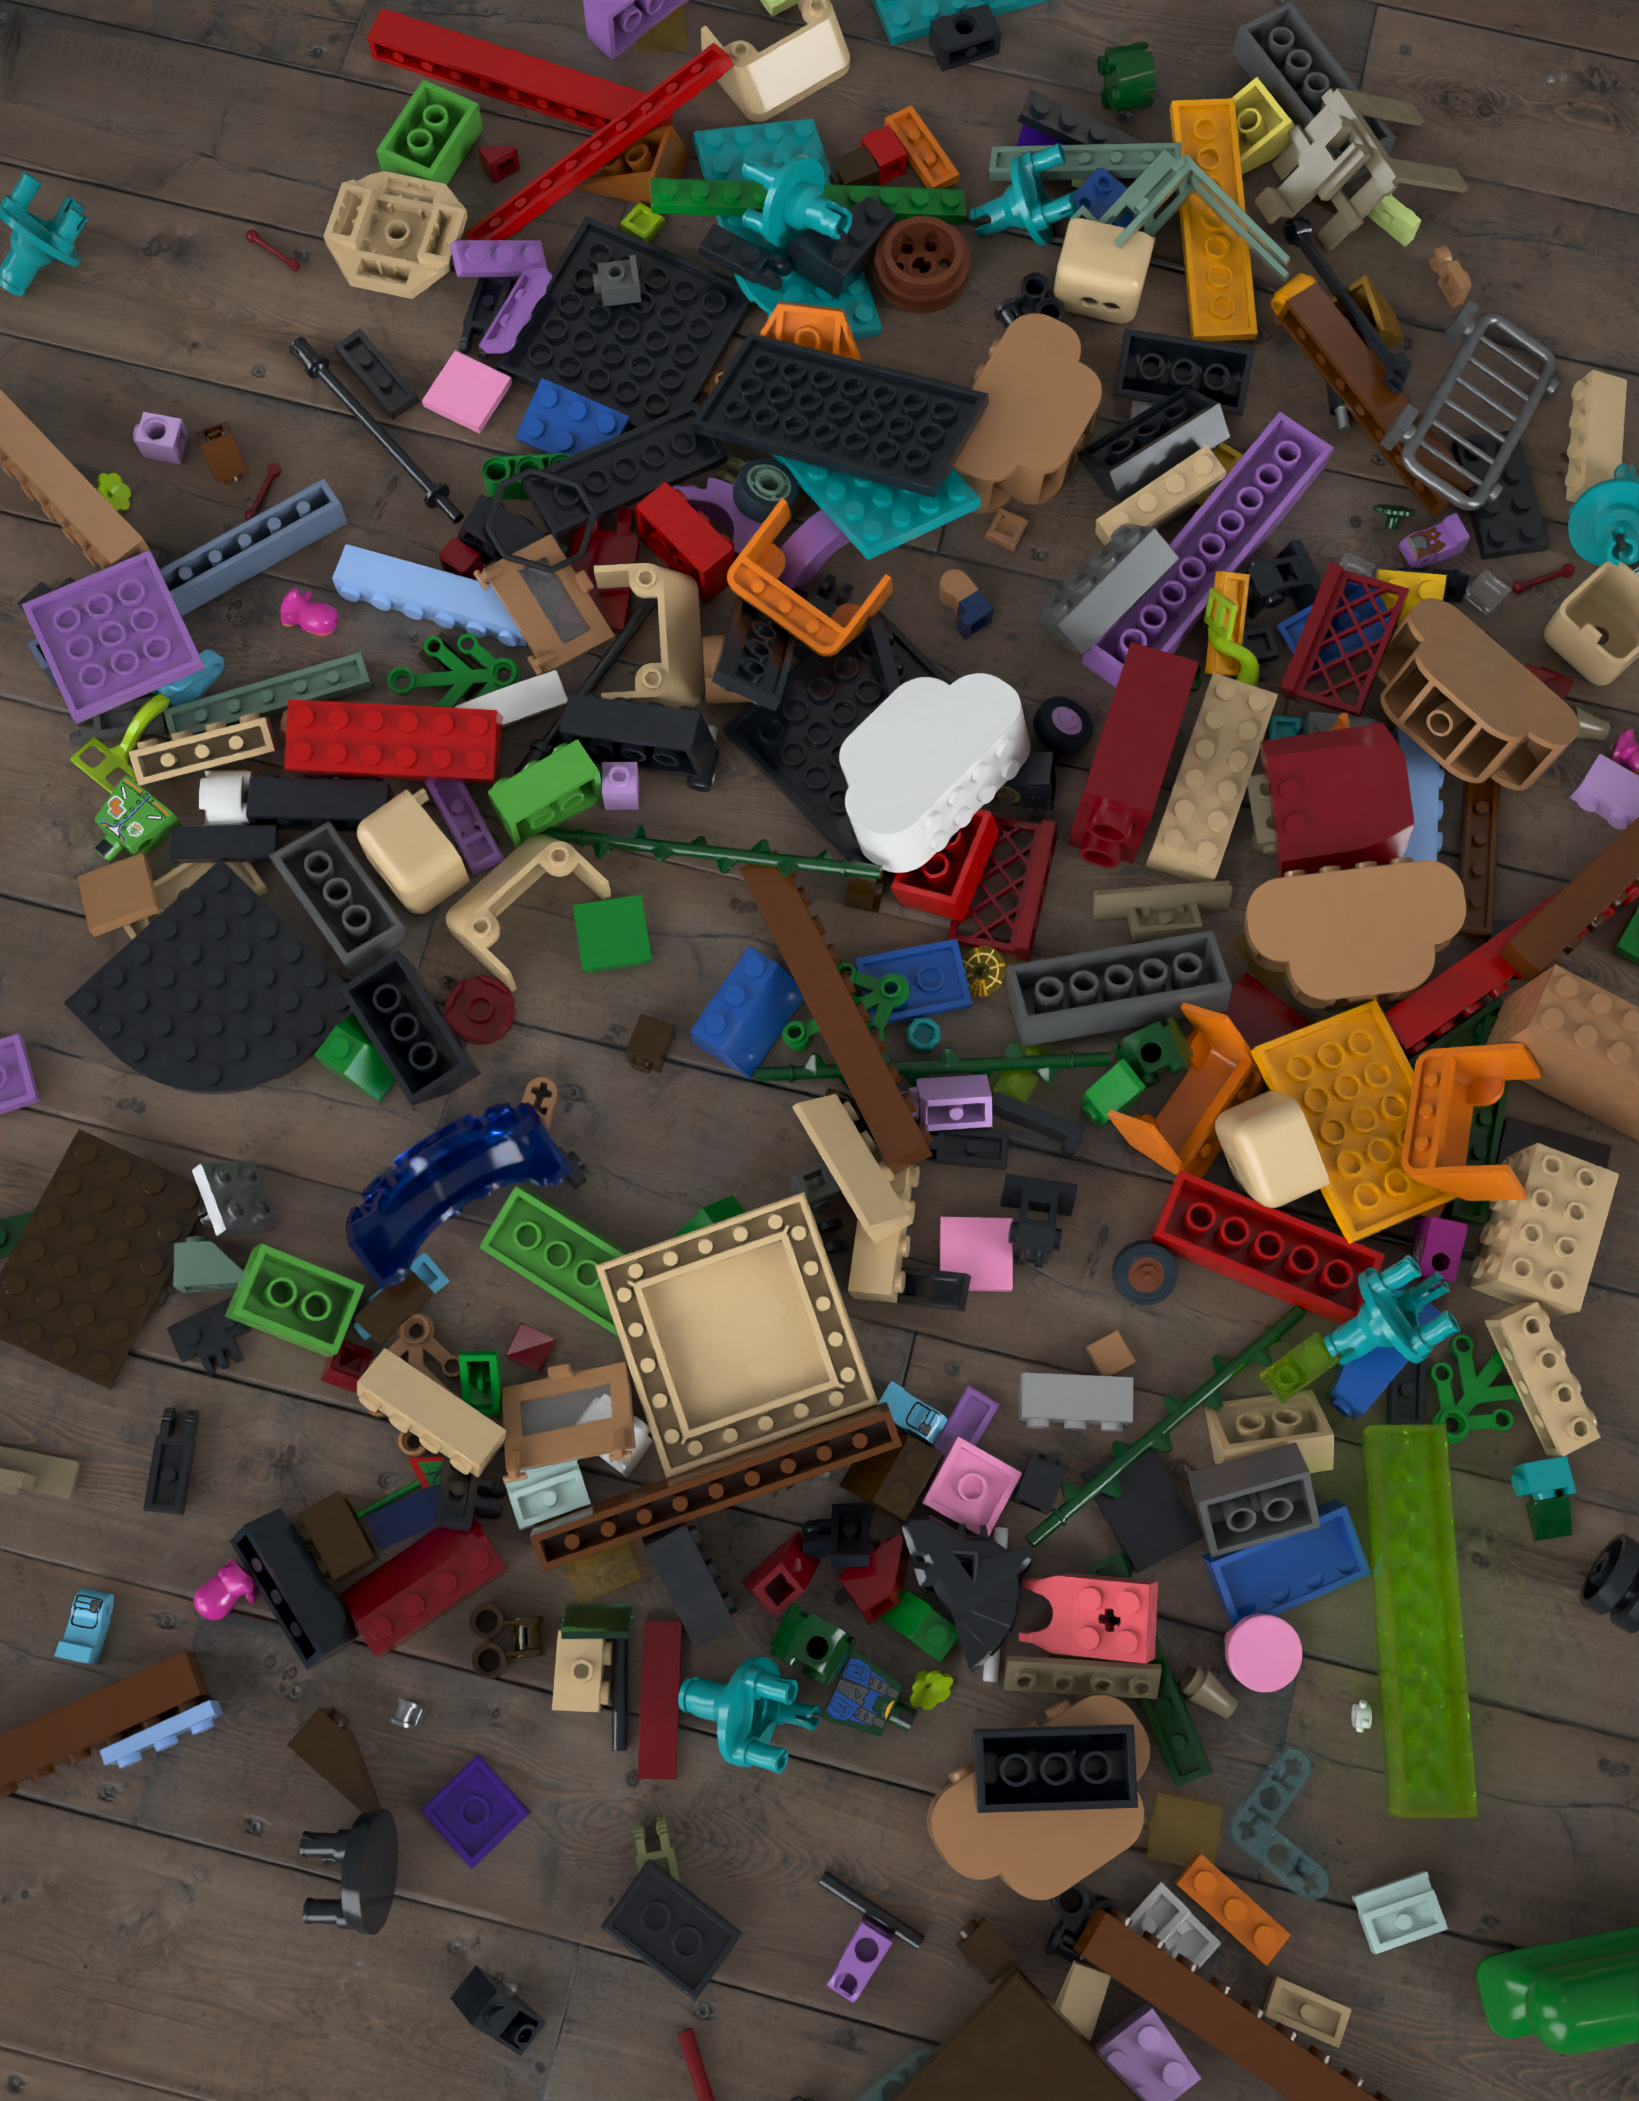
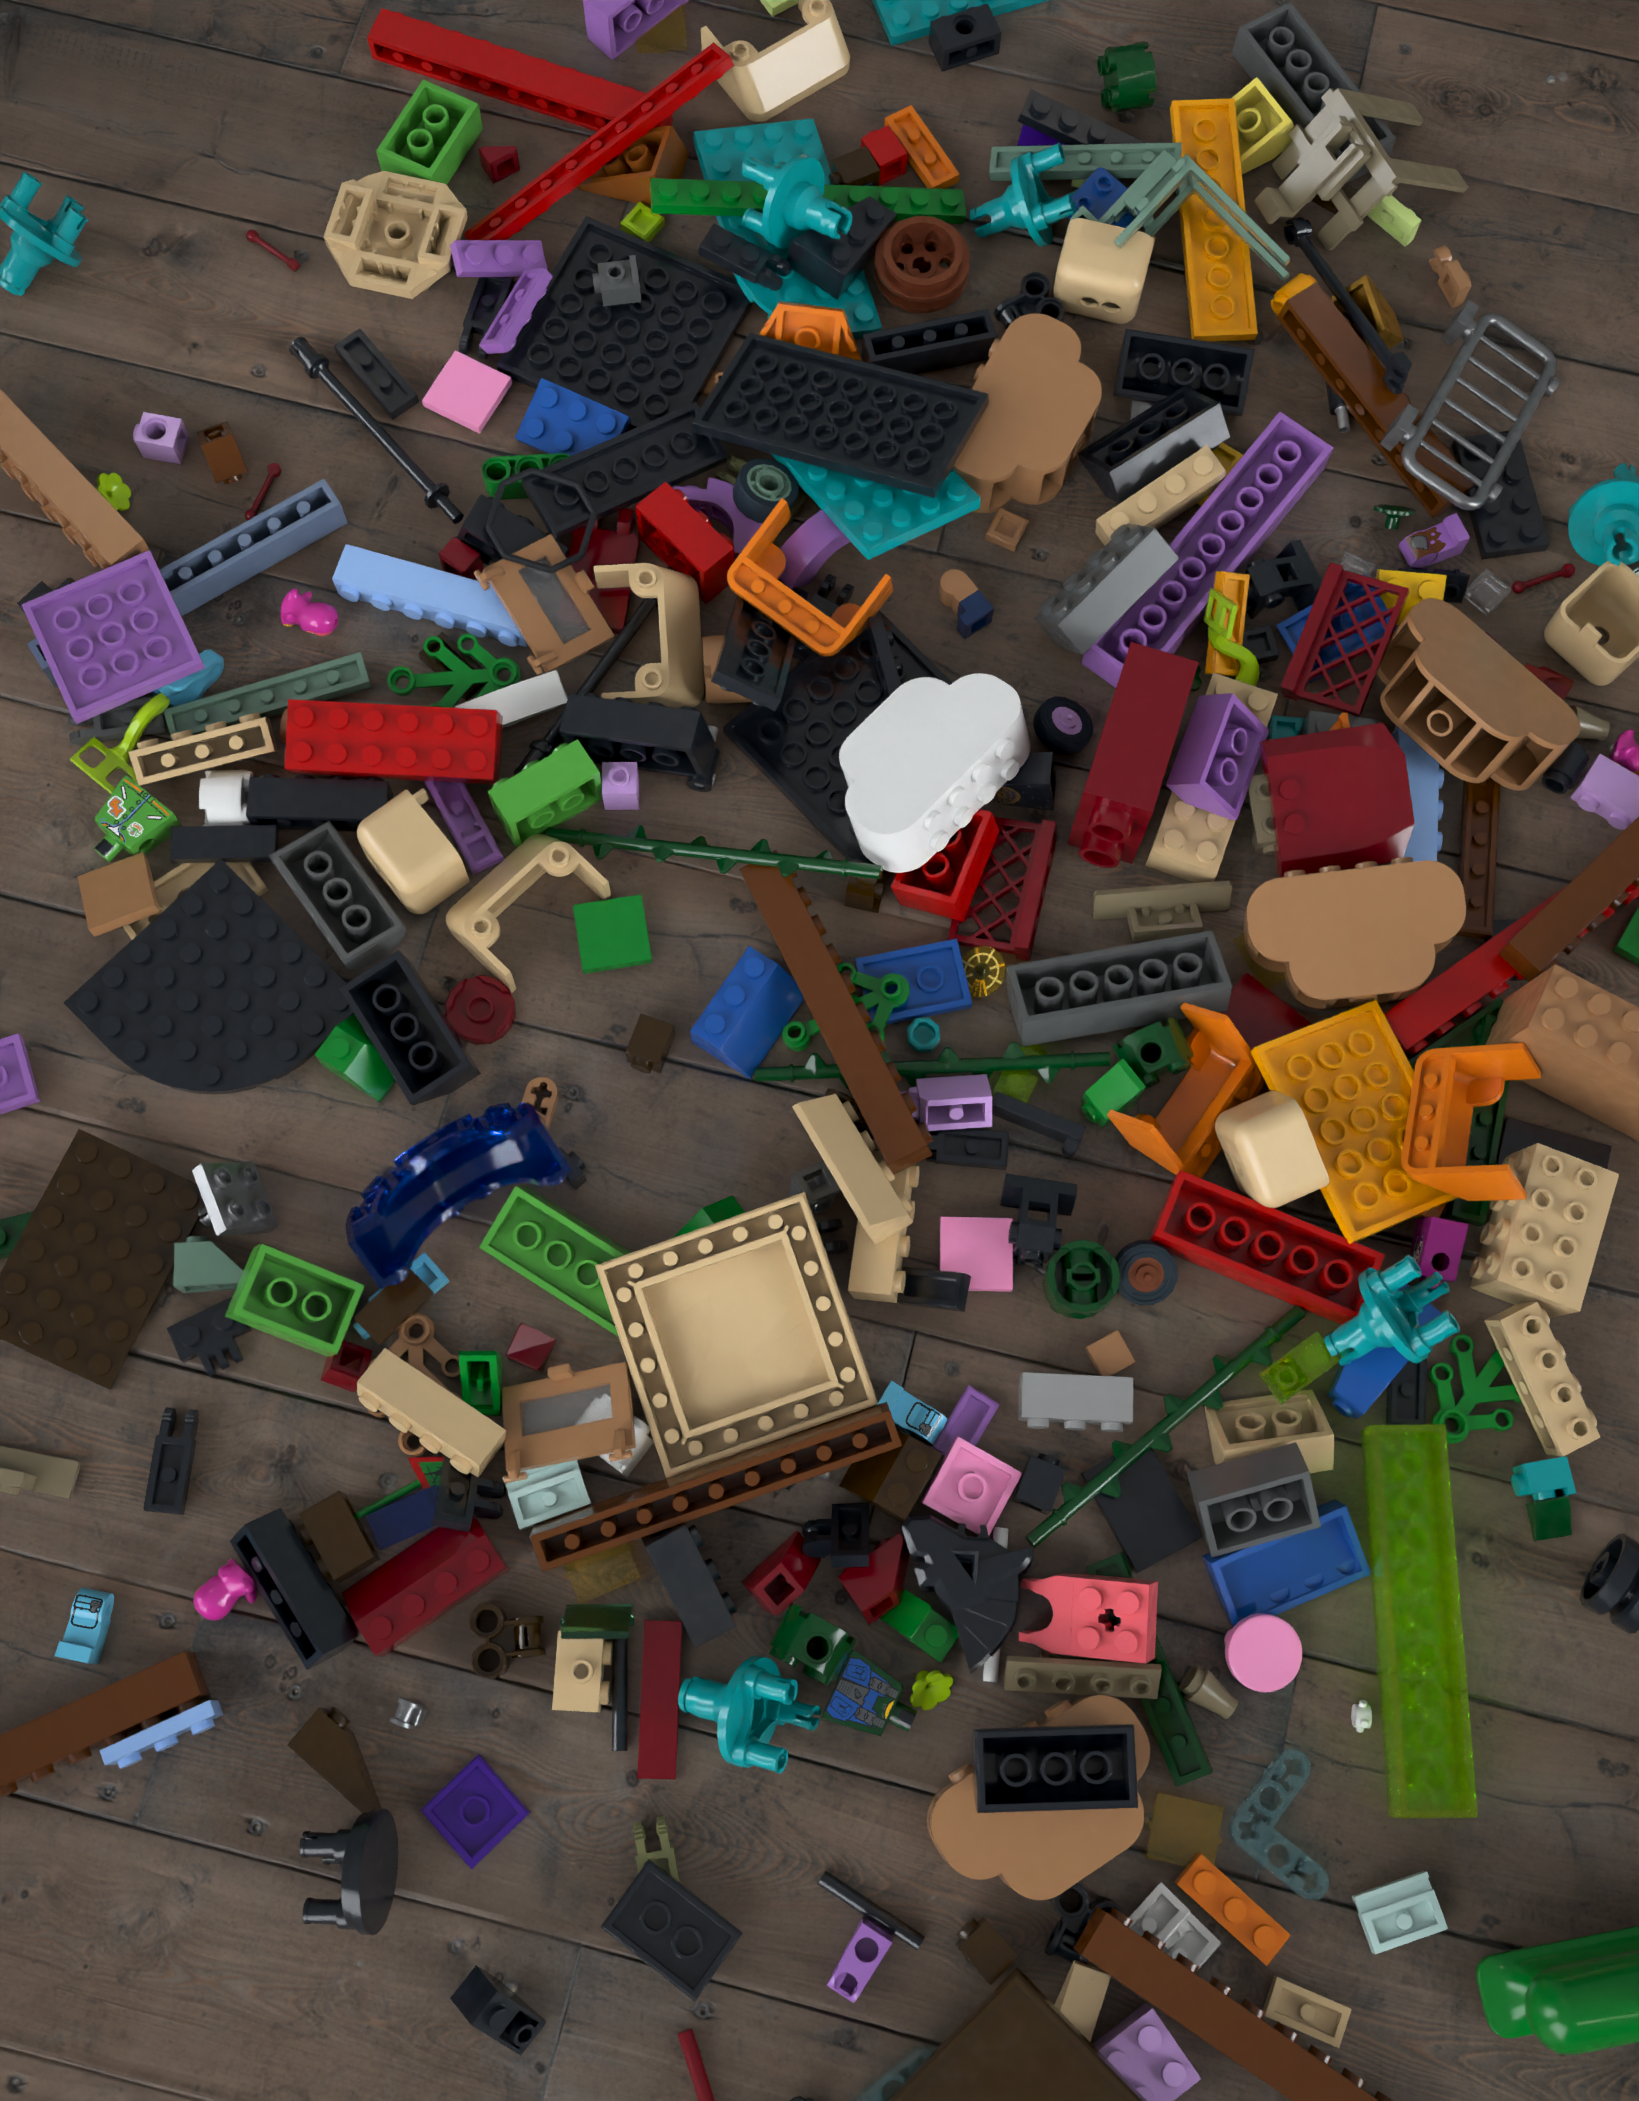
(932, 343): none -> black brick
(1080, 1279): none -> dark green brick
(1218, 755): none -> medium lavender slope
(1566, 769): none -> black brick
(1595, 431): tan brick -> none

